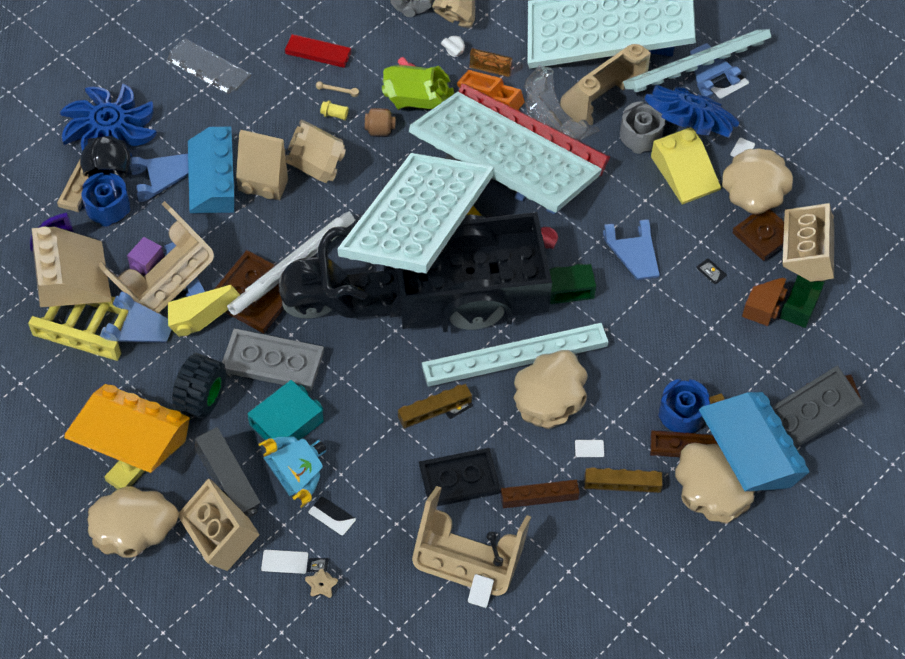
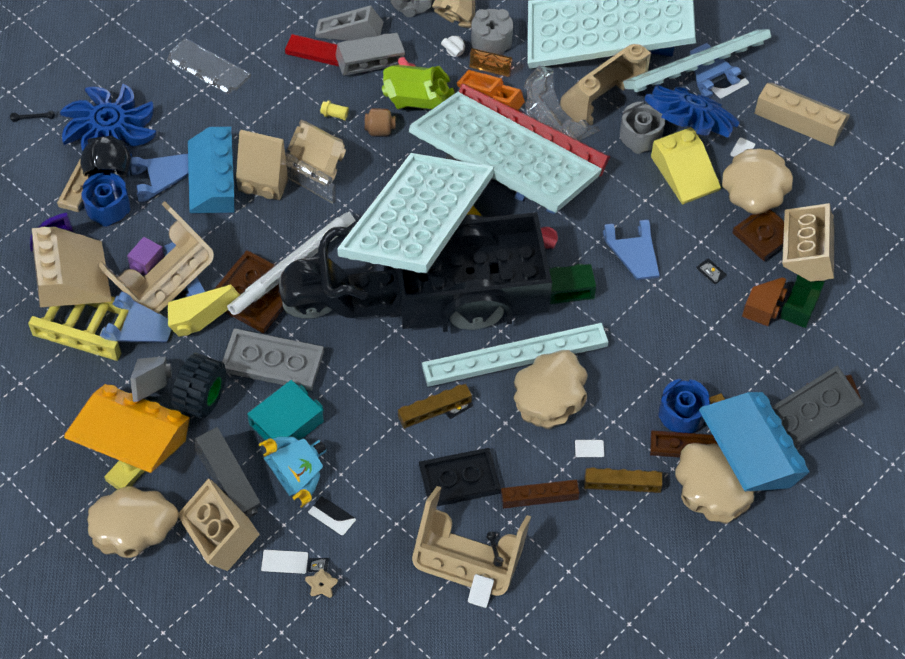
(15, 117): none -> black hinge
(149, 376): none -> light grey slope
(307, 177): none -> clear windscreen
(350, 25): none -> light grey slope
(354, 91): tan hinge -> none
(369, 53): none -> light grey brick
(492, 31): none -> light grey brick
(801, 113): none -> tan slope

